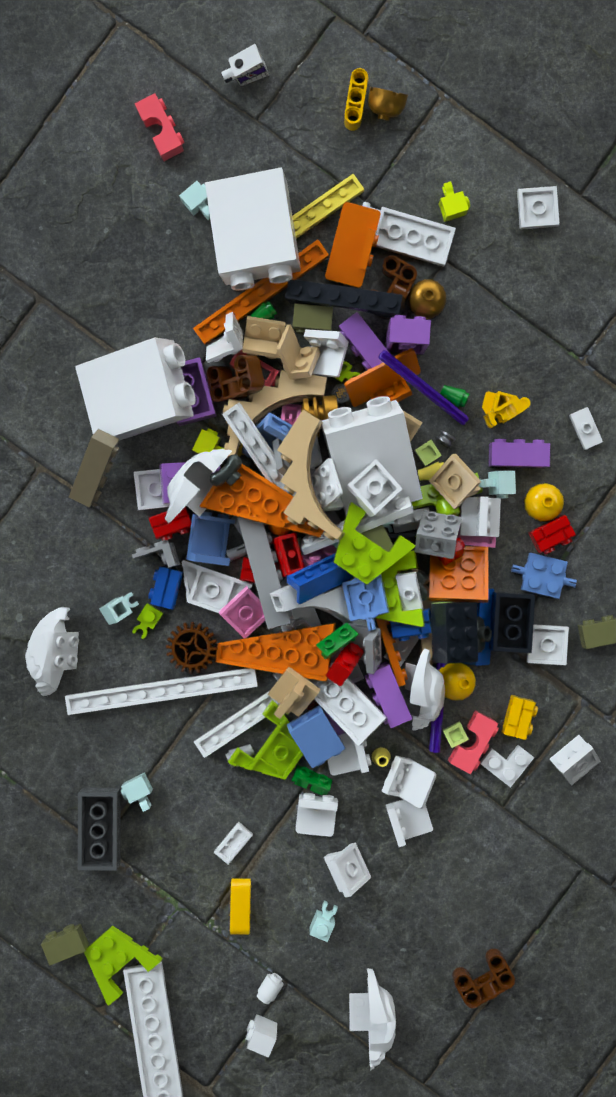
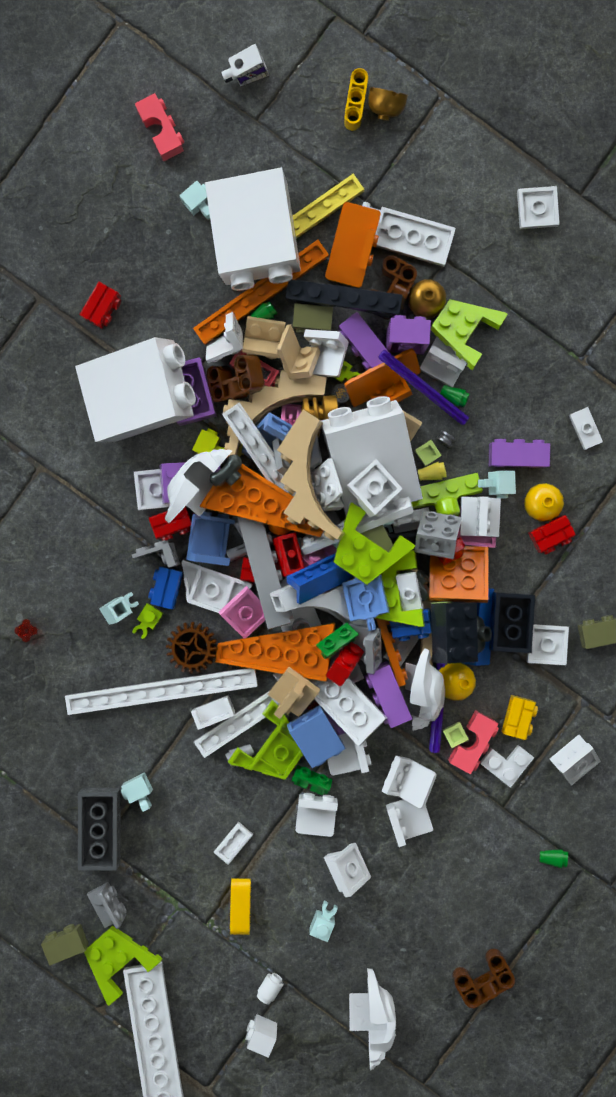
(20, 630): none -> clear red plate
(51, 651): white animal -> none
(94, 468): dark tan brick -> none
(100, 305): none -> red brick
(107, 905): none -> light grey bracket
(213, 712): none -> white panel
(378, 753): light yellow cone -> none
(442, 363): none -> white bracket
(453, 205): neon yellow brick -> none
(455, 481): tan bracket -> none
(459, 322): none -> lime wing
(502, 406): yellow piece -> none
(544, 575): medium blue plate -> none
(555, 858): none -> green cone

